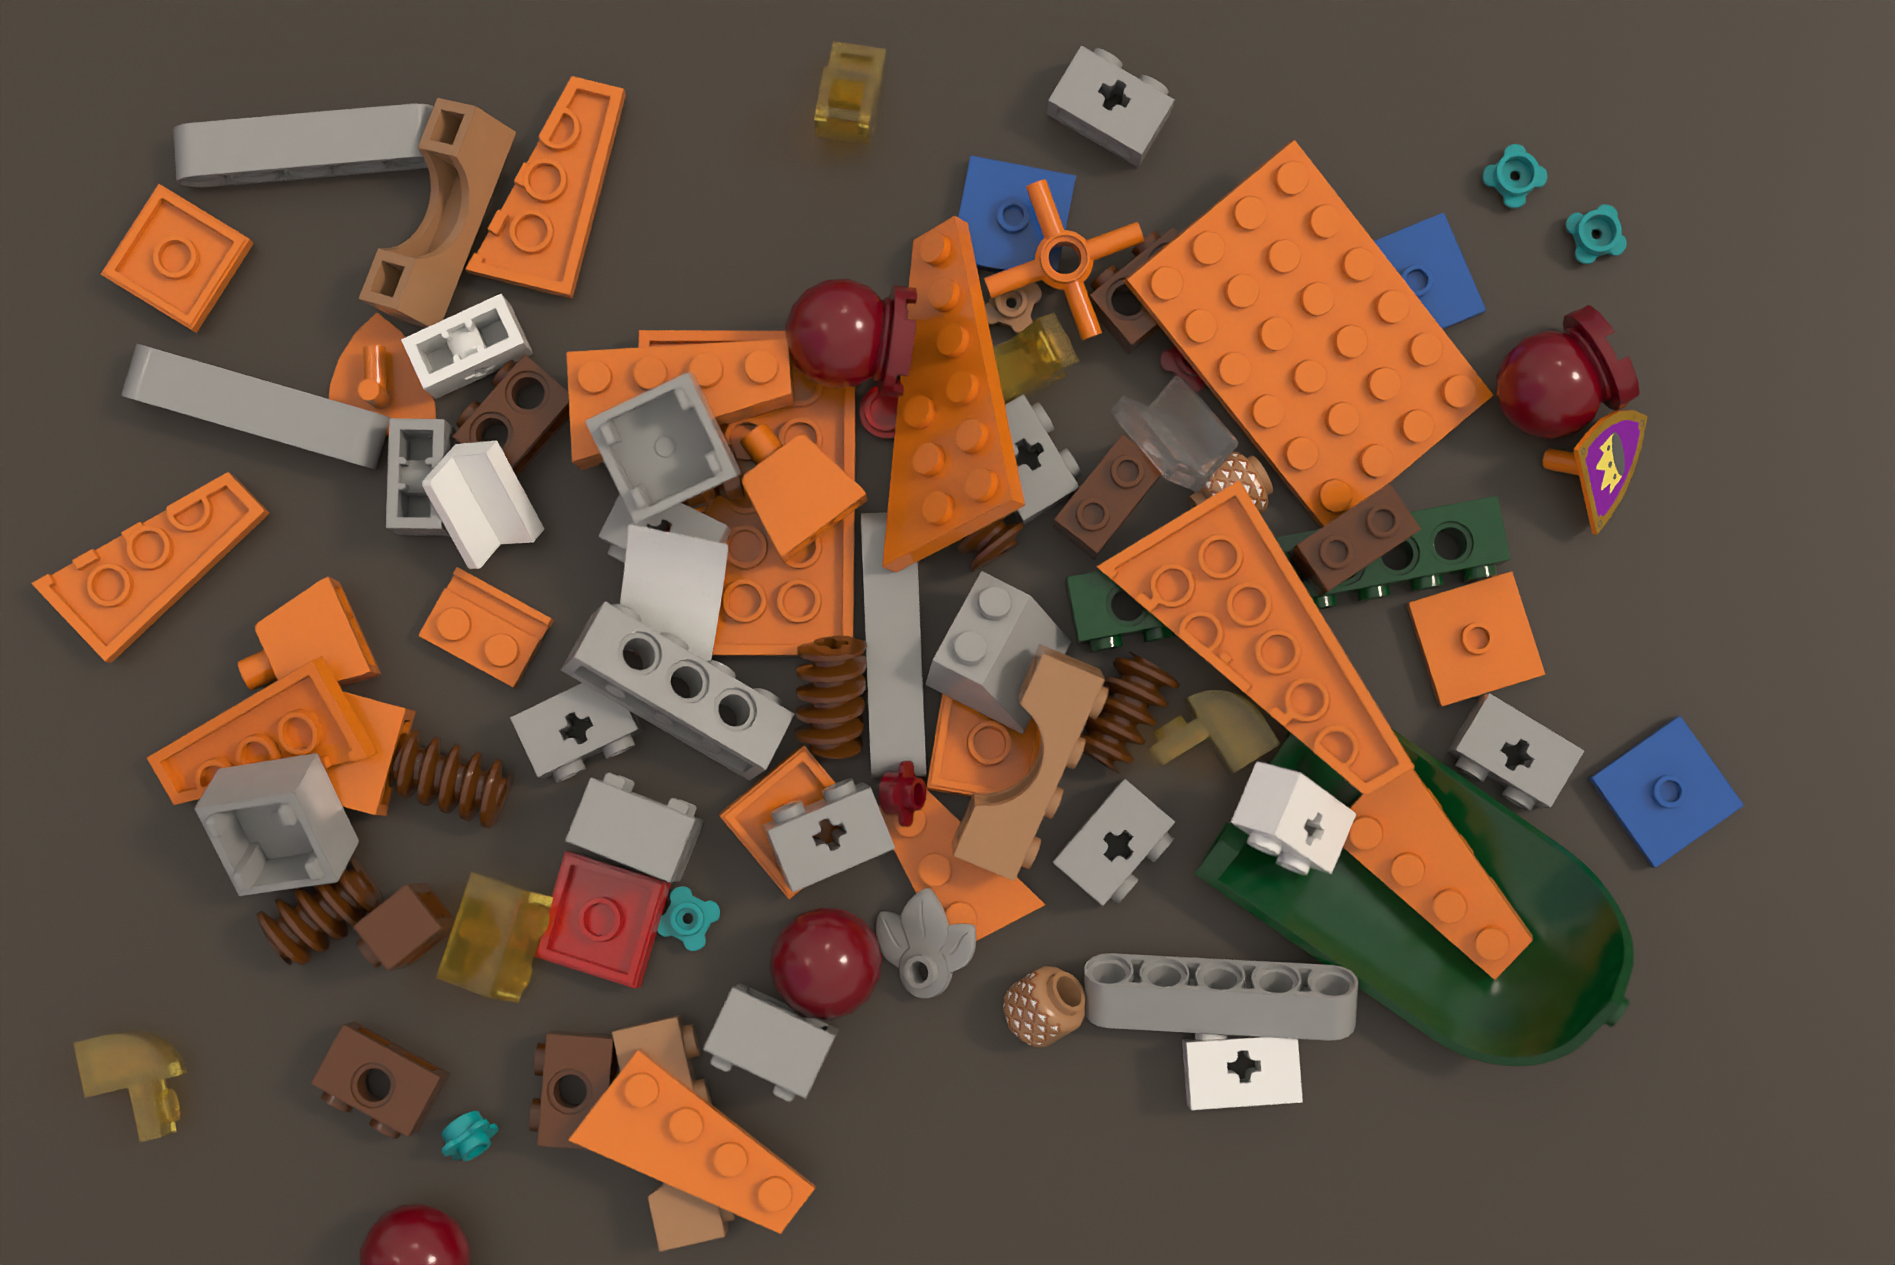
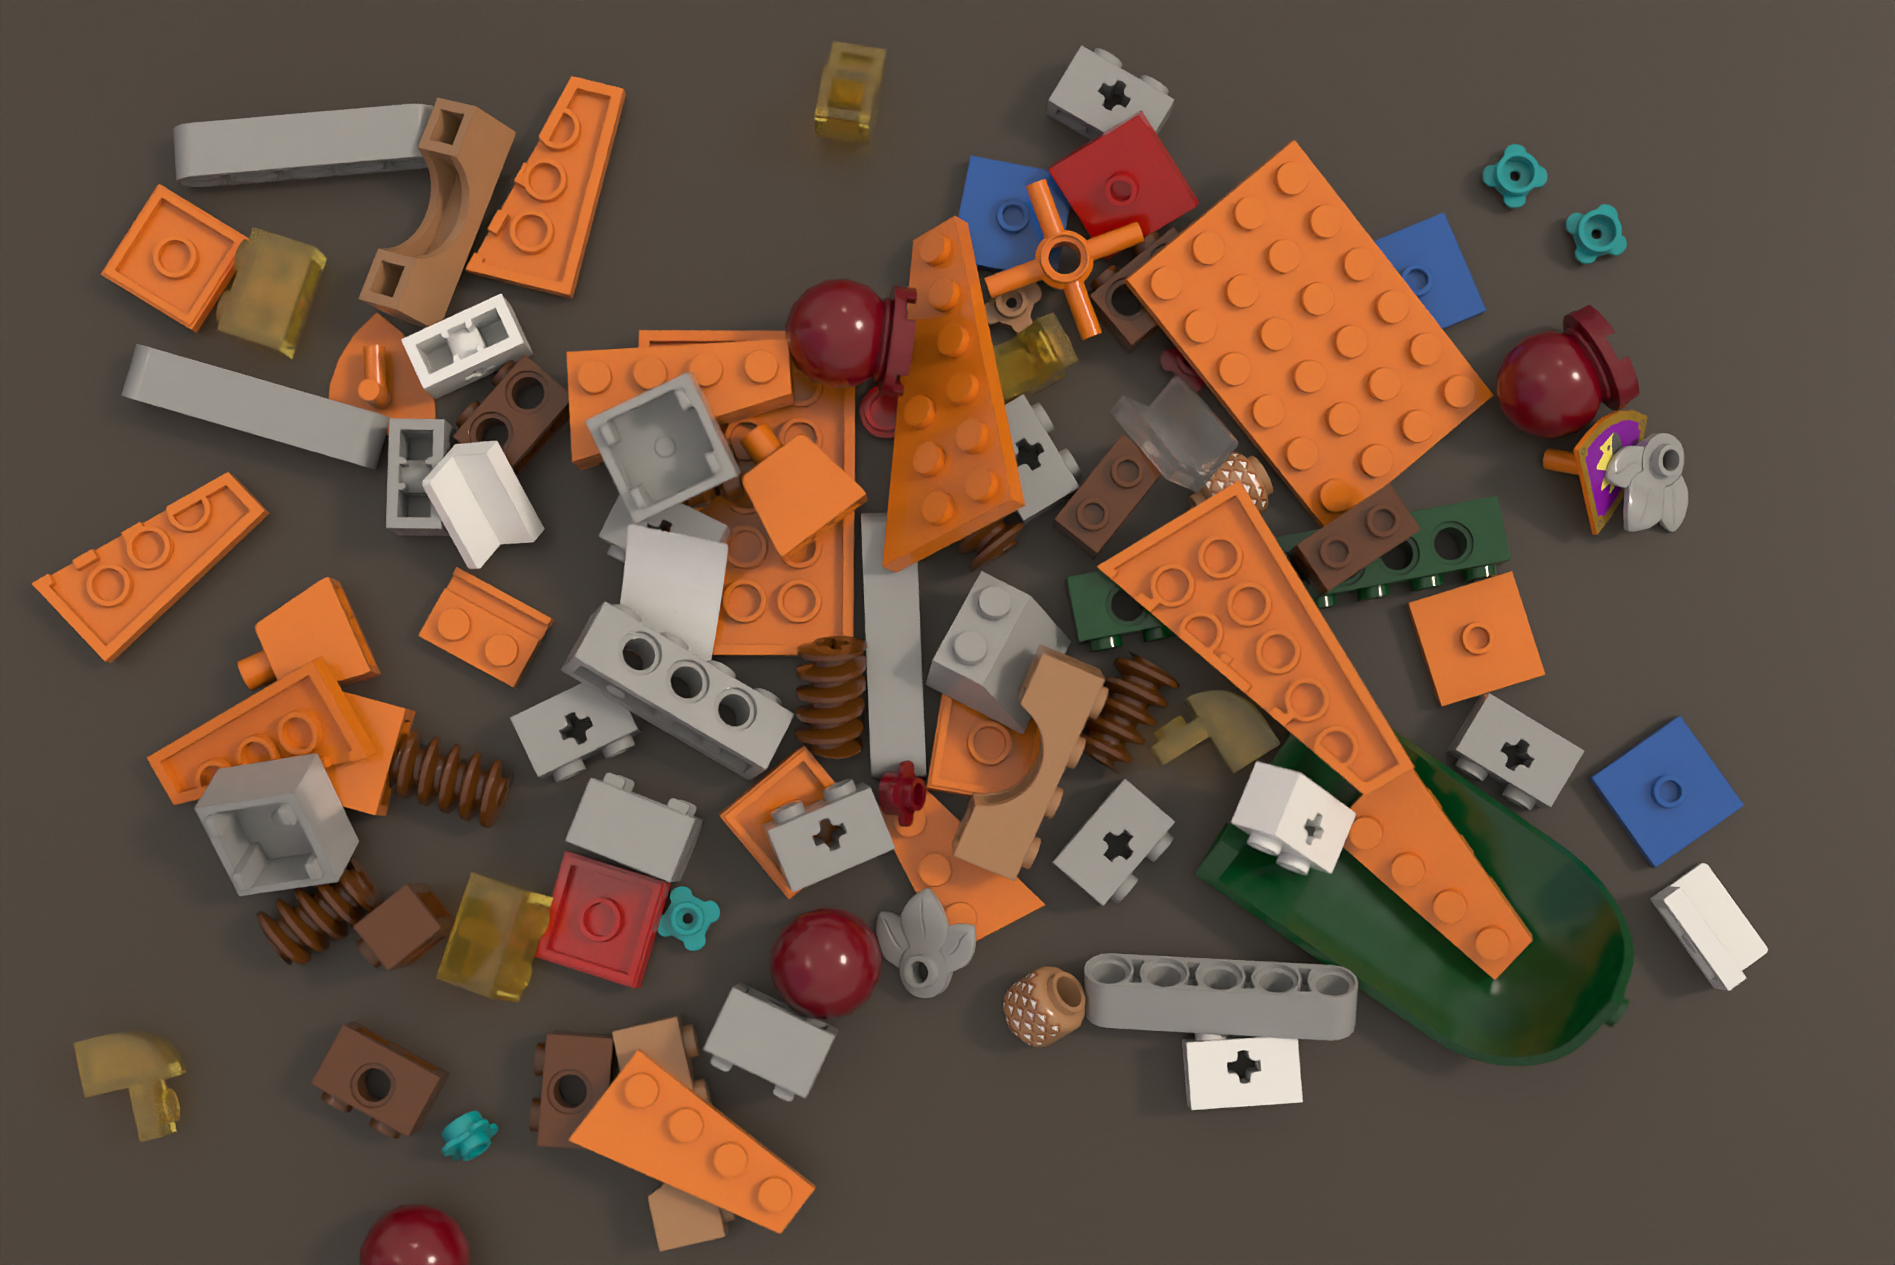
(270, 292): none -> clear yellow brick
(1124, 180): none -> red plate
(1651, 482): none -> light grey plate
(1710, 926): none -> white panel

